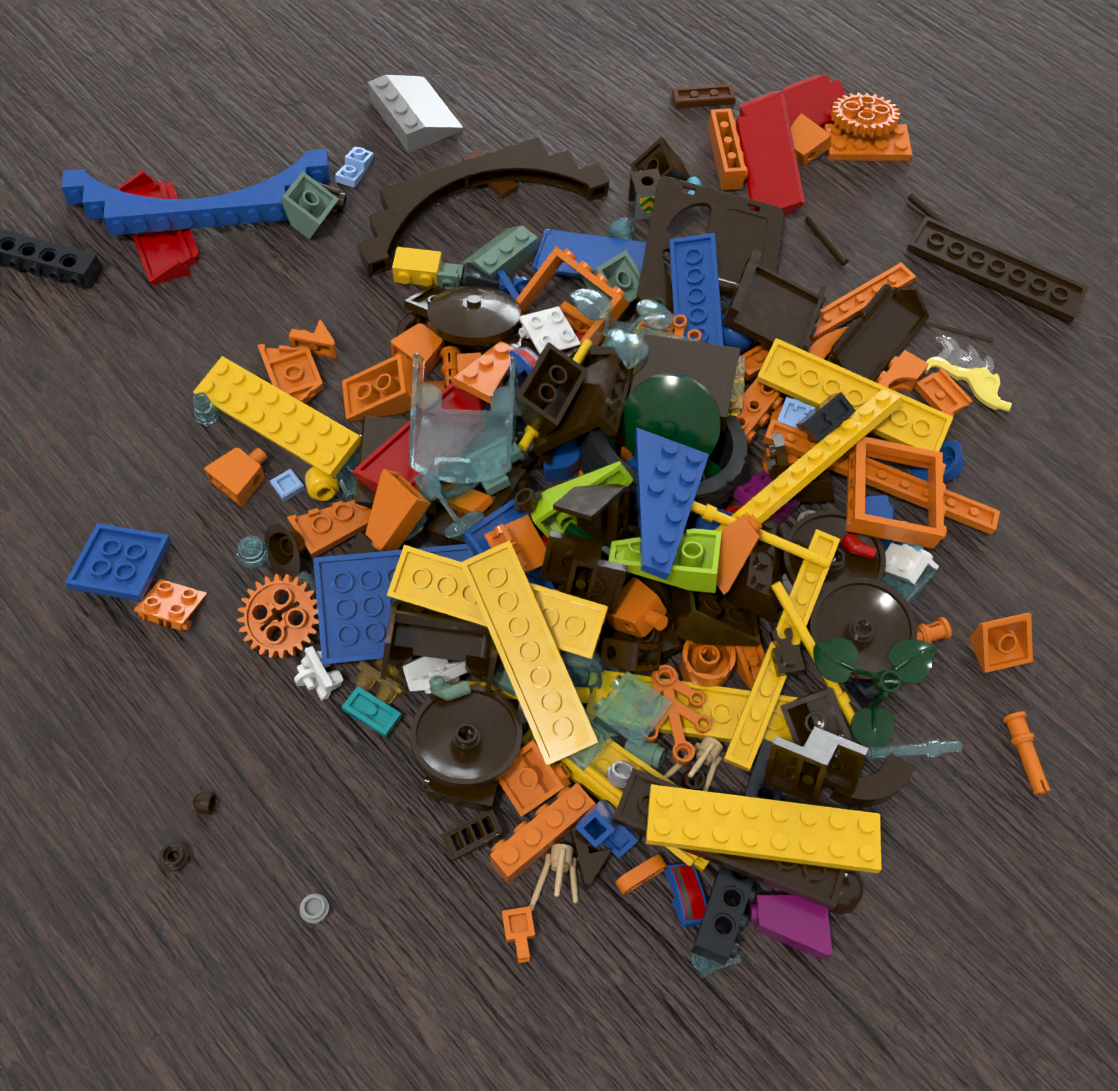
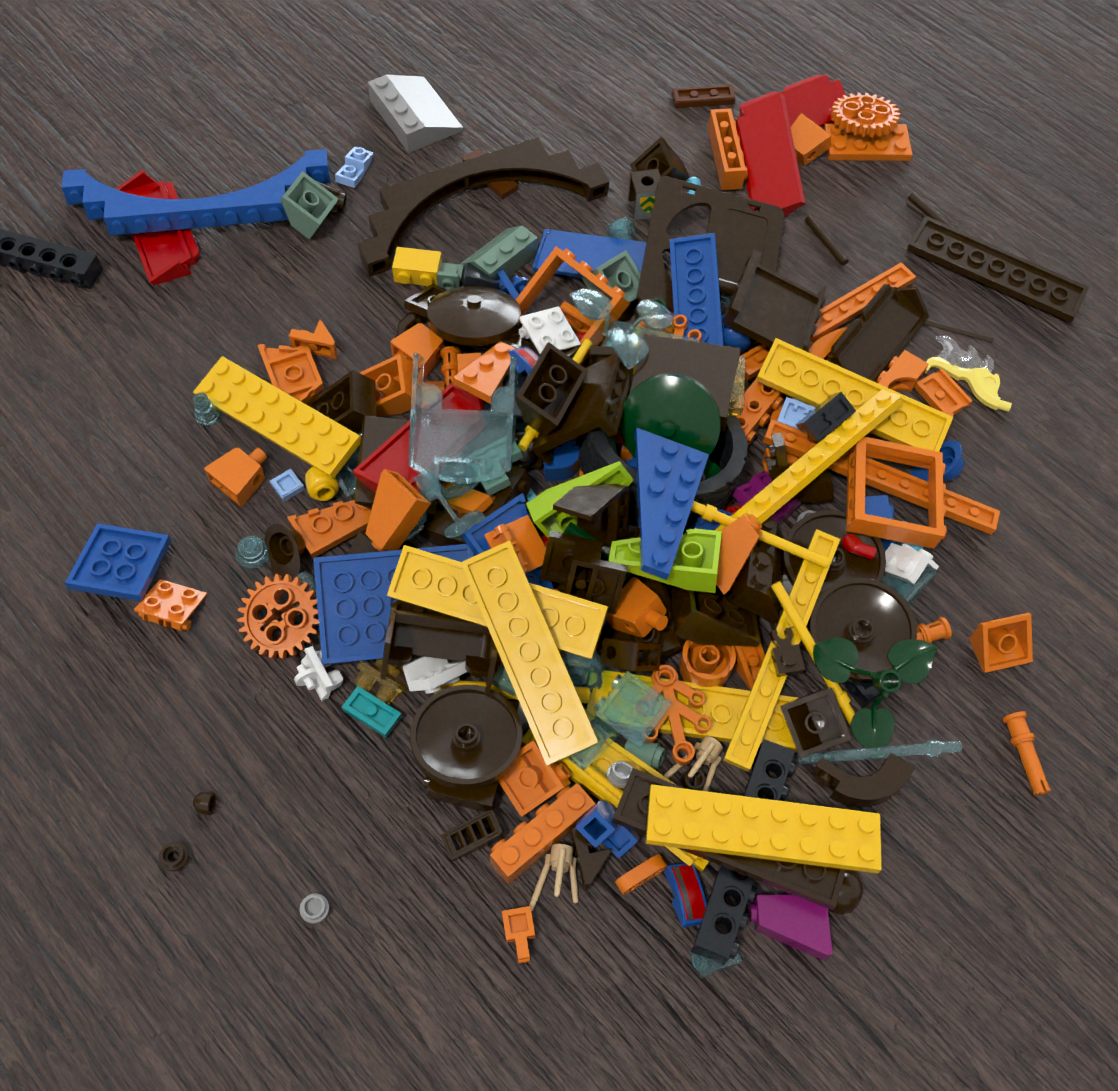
(348, 400): none -> dark brown slope
(447, 691): sand green arm -> none
(526, 500): dark brown plate -> none
(820, 762): dark brown bracket -> none

